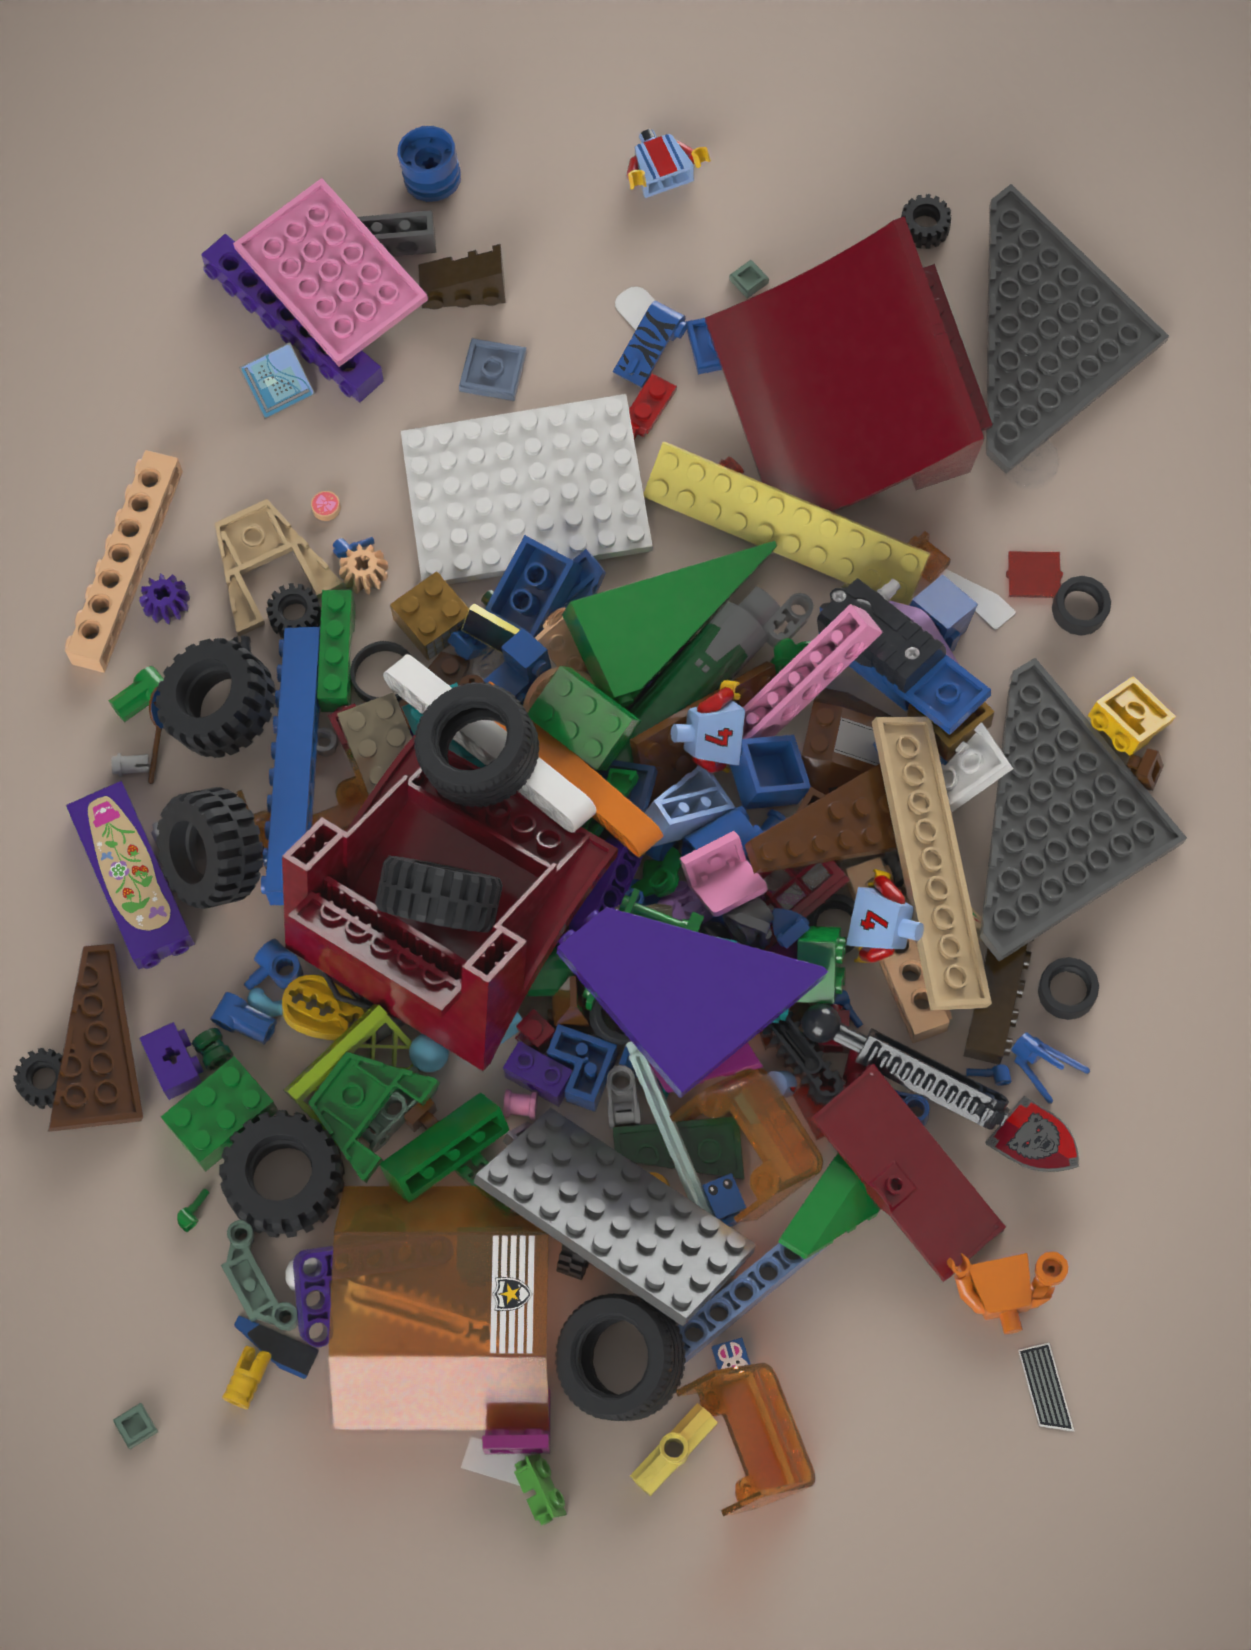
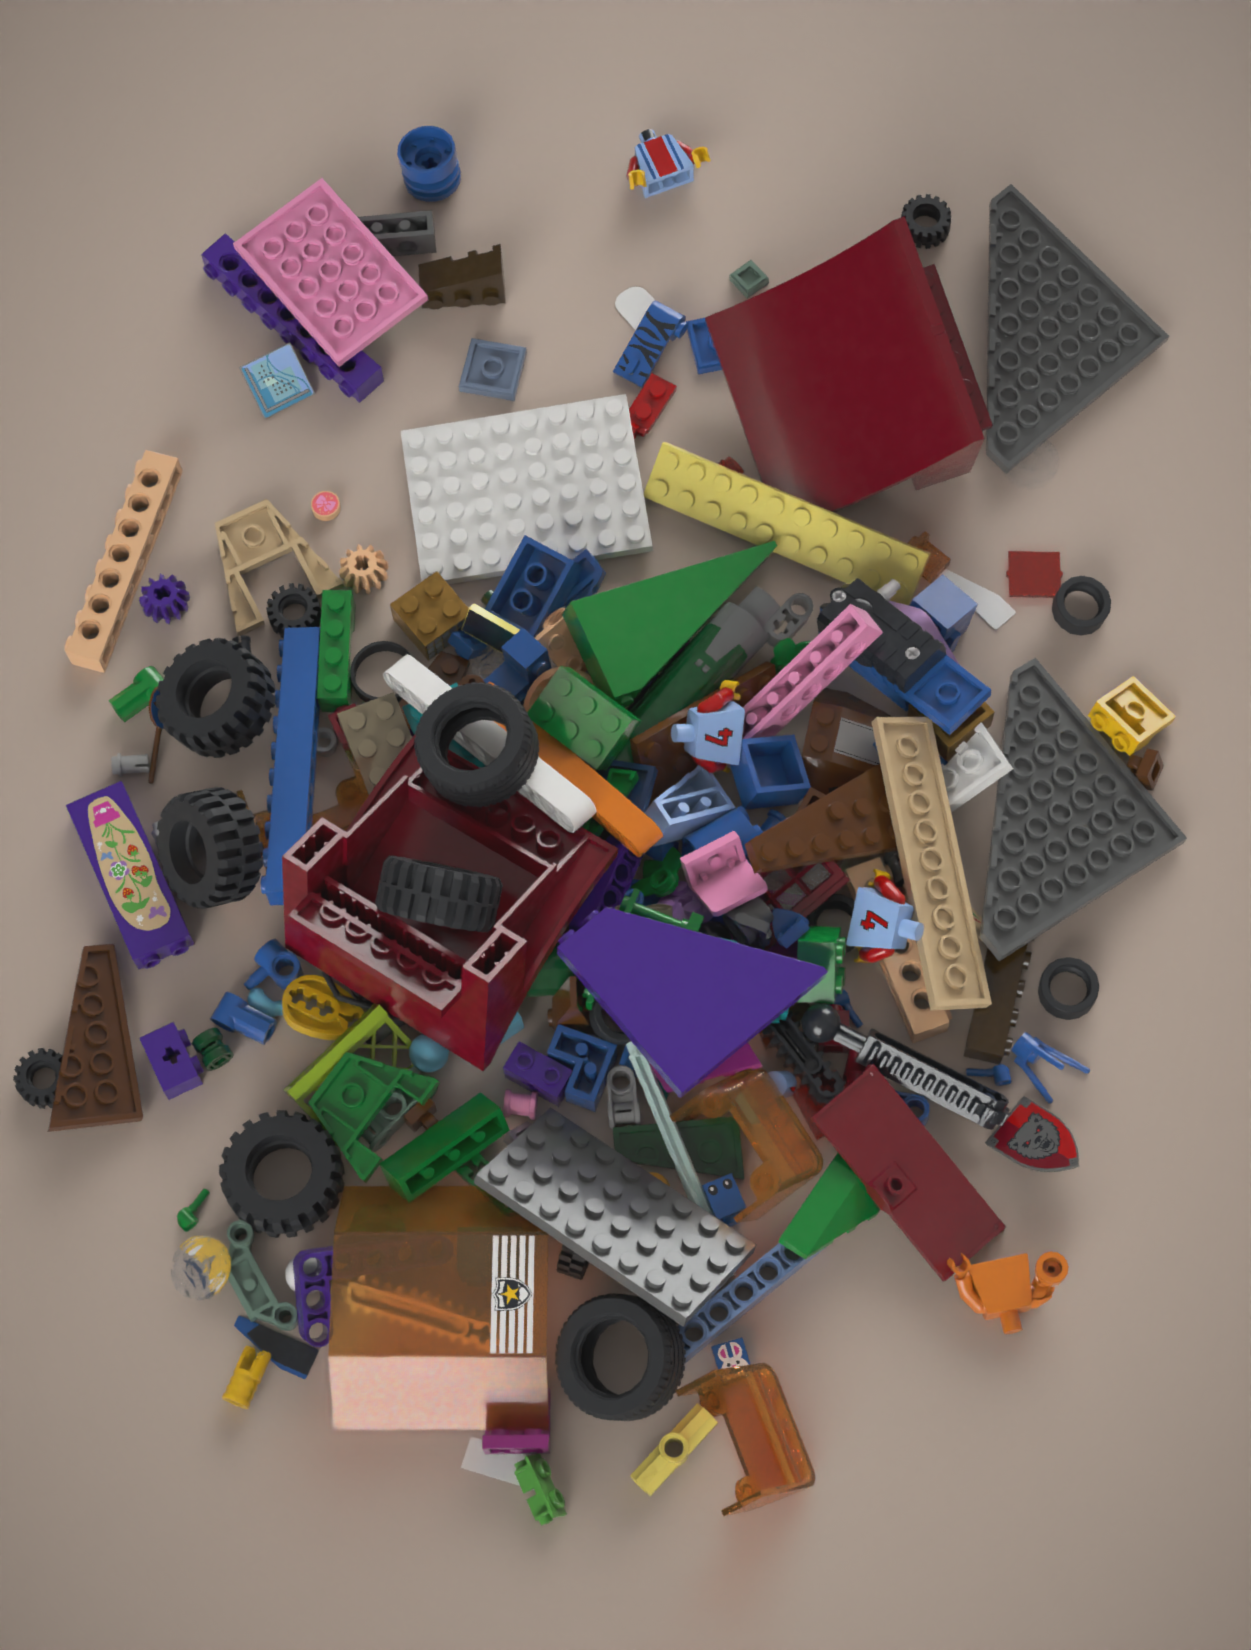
(135, 1426): sand green tile -> none
(201, 1267): none -> clear tile
(216, 1110): green brick -> none
(341, 546): blue hand -> none
(535, 1032): dark red brick -> none
(1045, 1387): sticker -> none

